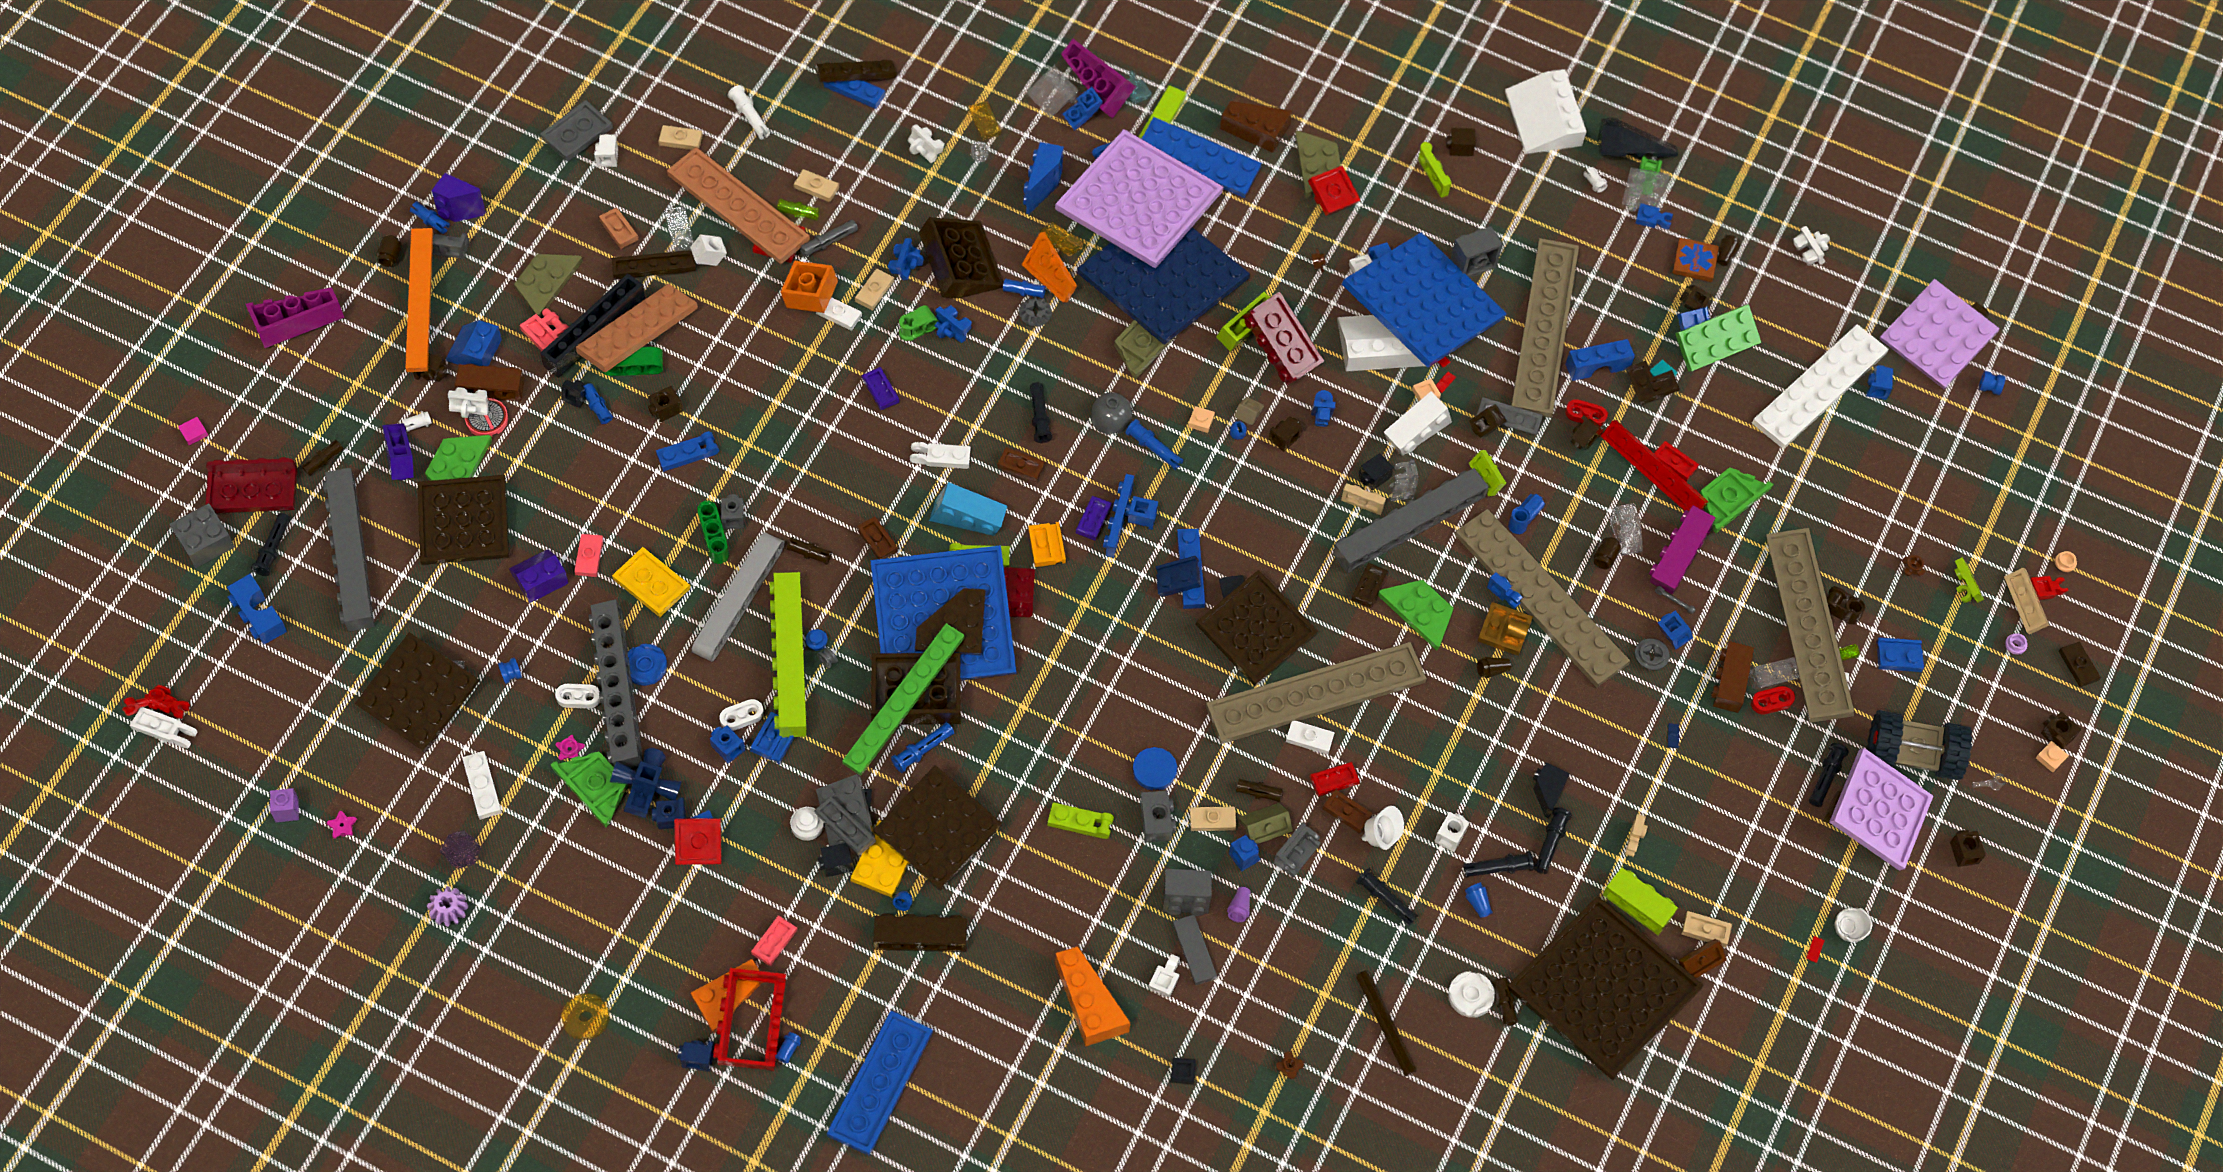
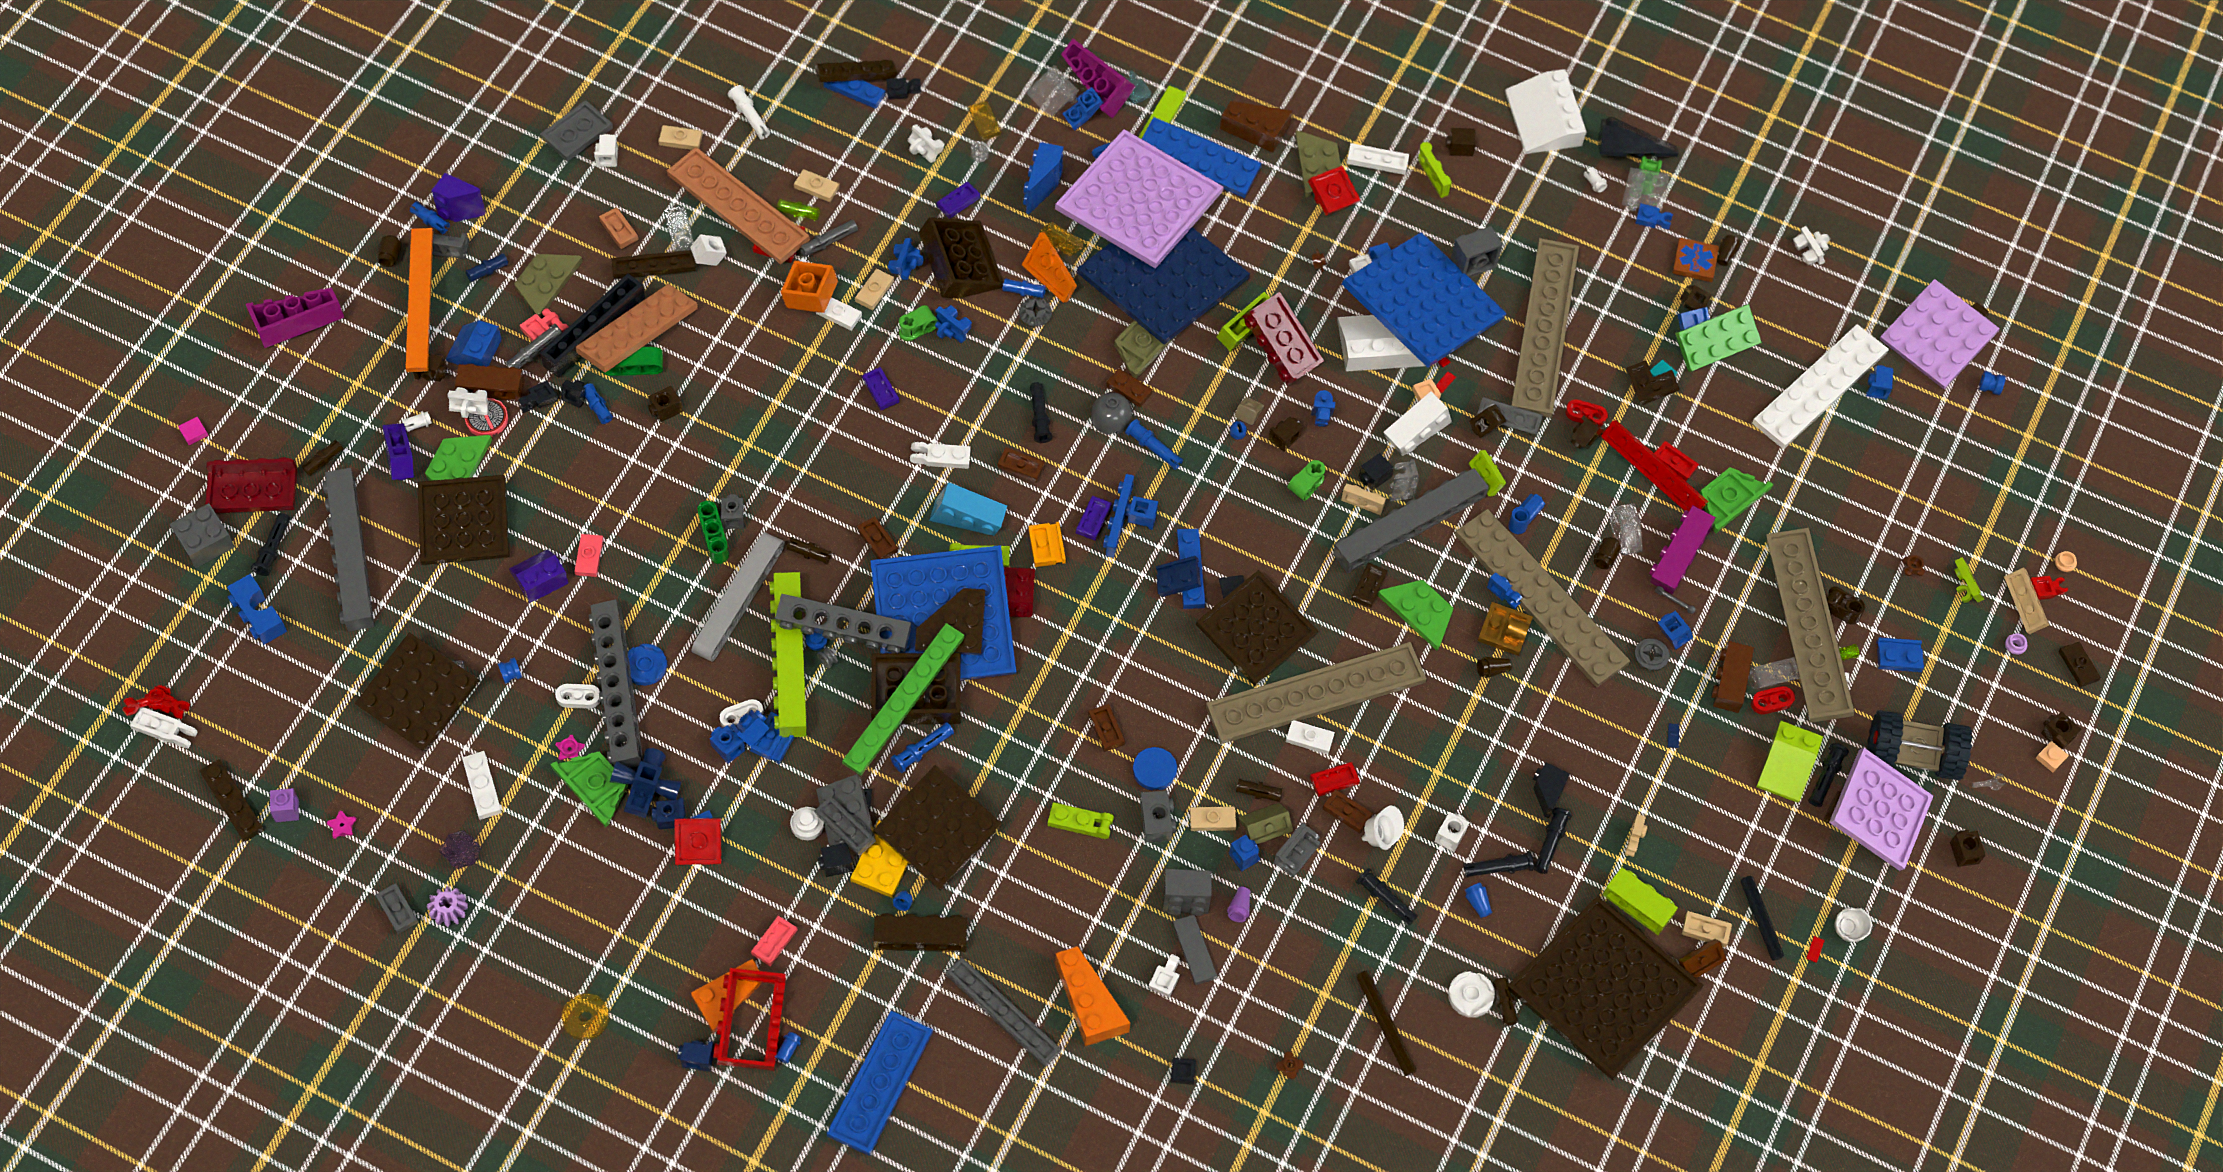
(231, 800): none -> dark brown plate
(396, 908): none -> dark grey plate
(487, 267): none -> dark blue pin
(526, 354): none -> dark grey pin
(538, 395): none -> black plate
(651, 582): yellow plate -> none
(687, 451): blue plate -> none
(751, 727): none -> blue brick
(790, 605): none -> dark grey brick
(899, 87): none -> black plate
(958, 200): none -> dark purple plate
(1003, 1012): none -> dark grey tile
(1106, 727): none -> reddish brown plate
(1129, 387): none -> reddish brown plate
(1201, 419): light nougat plate -> none
(1308, 480): none -> bright green piece
(1378, 159): none -> white plate
(1584, 361): blue arch -> none
(1762, 918): none -> black axle
(1789, 761): none -> lime slope

